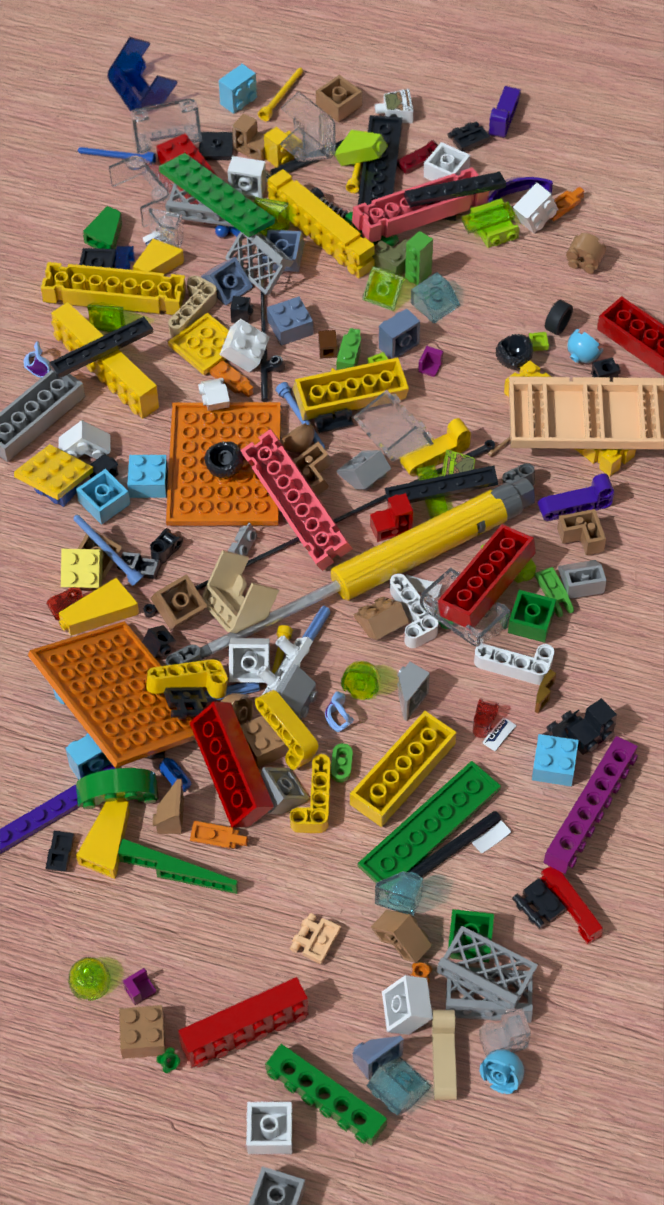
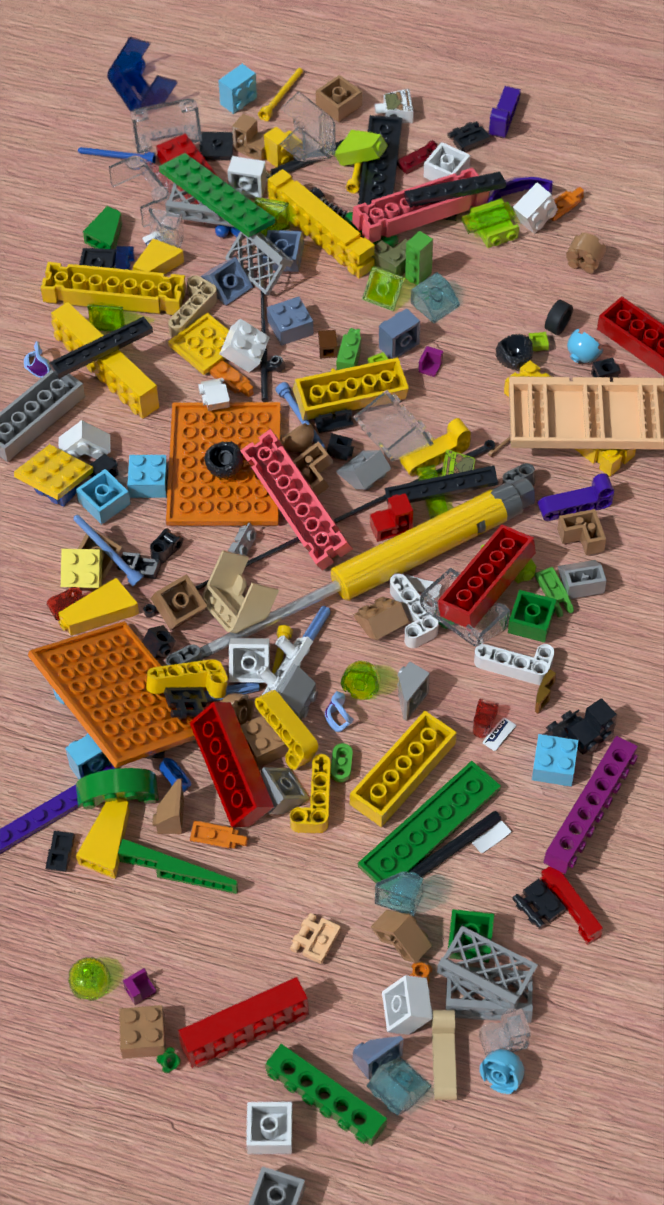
(241, 308): black brick -> none
(340, 447): none -> black brick

